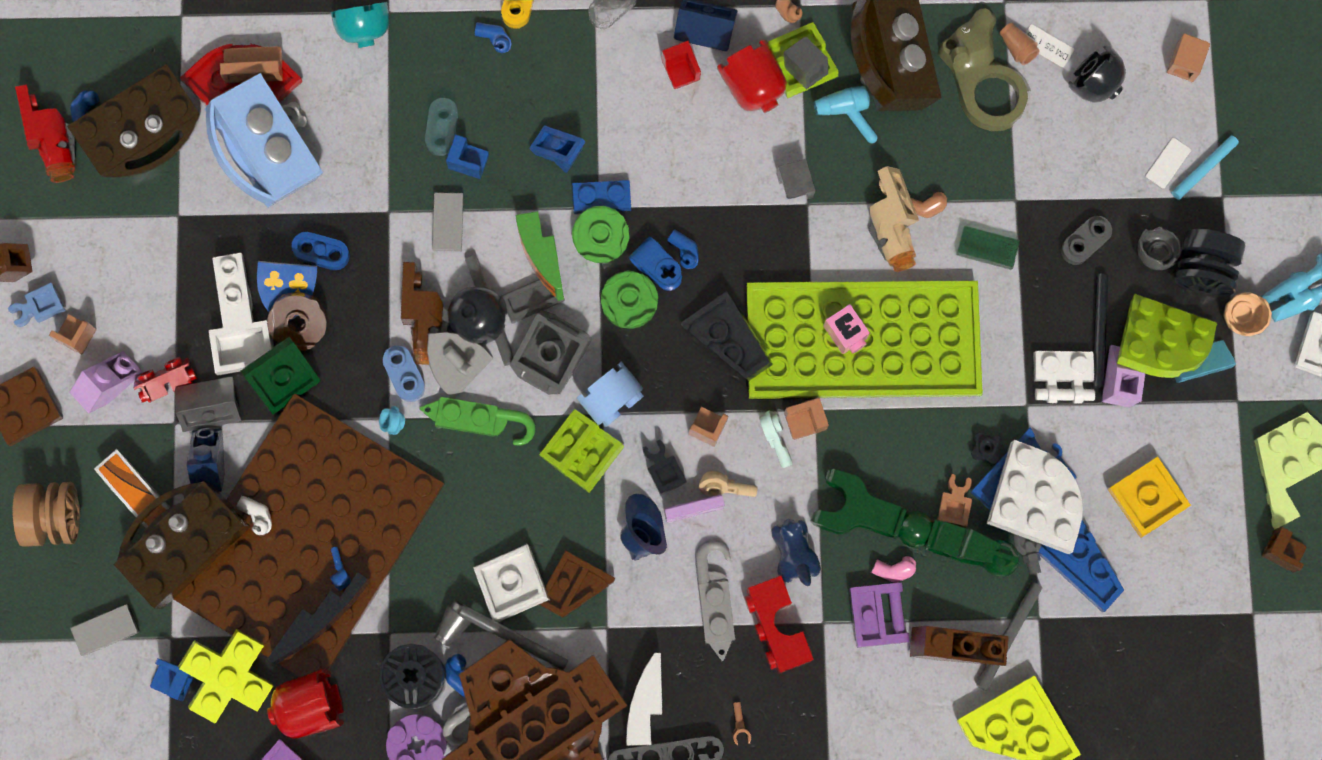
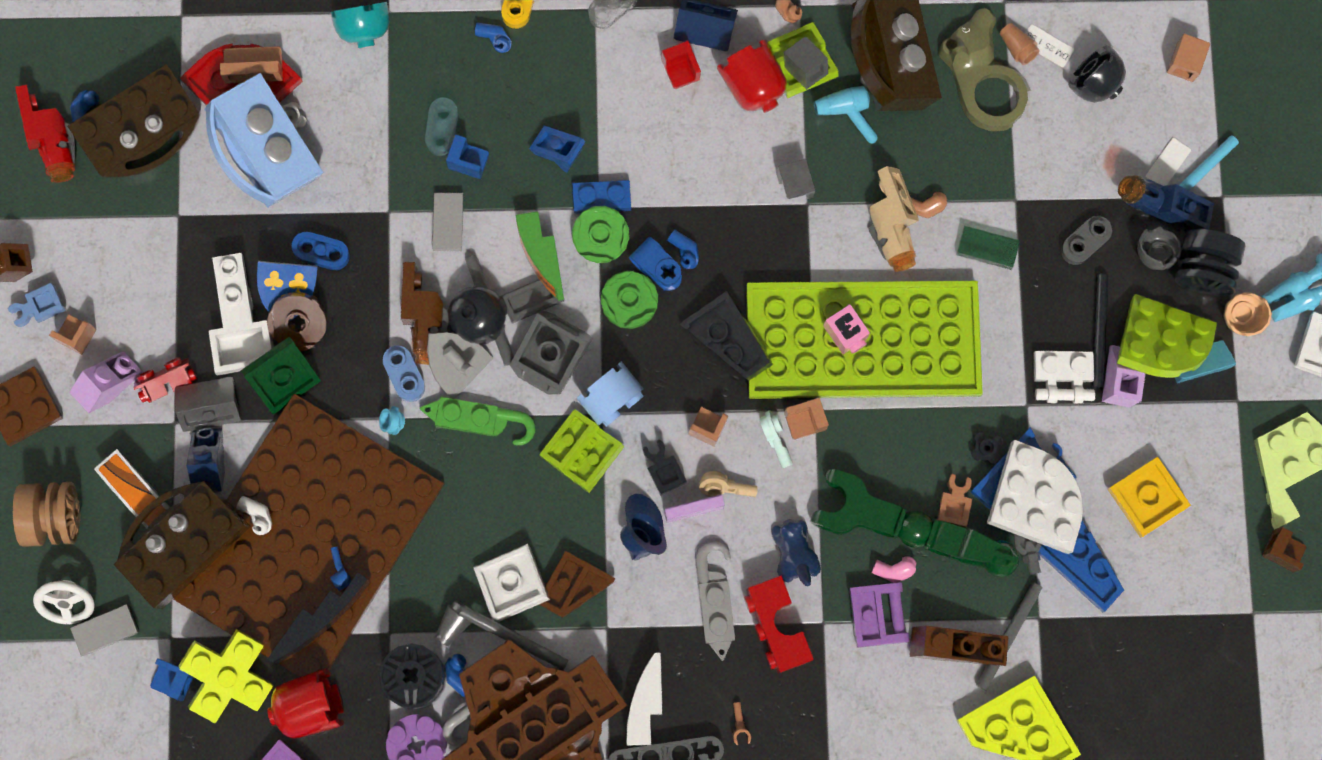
(65, 595): none -> white piece
(1166, 202): none -> dark blue plate

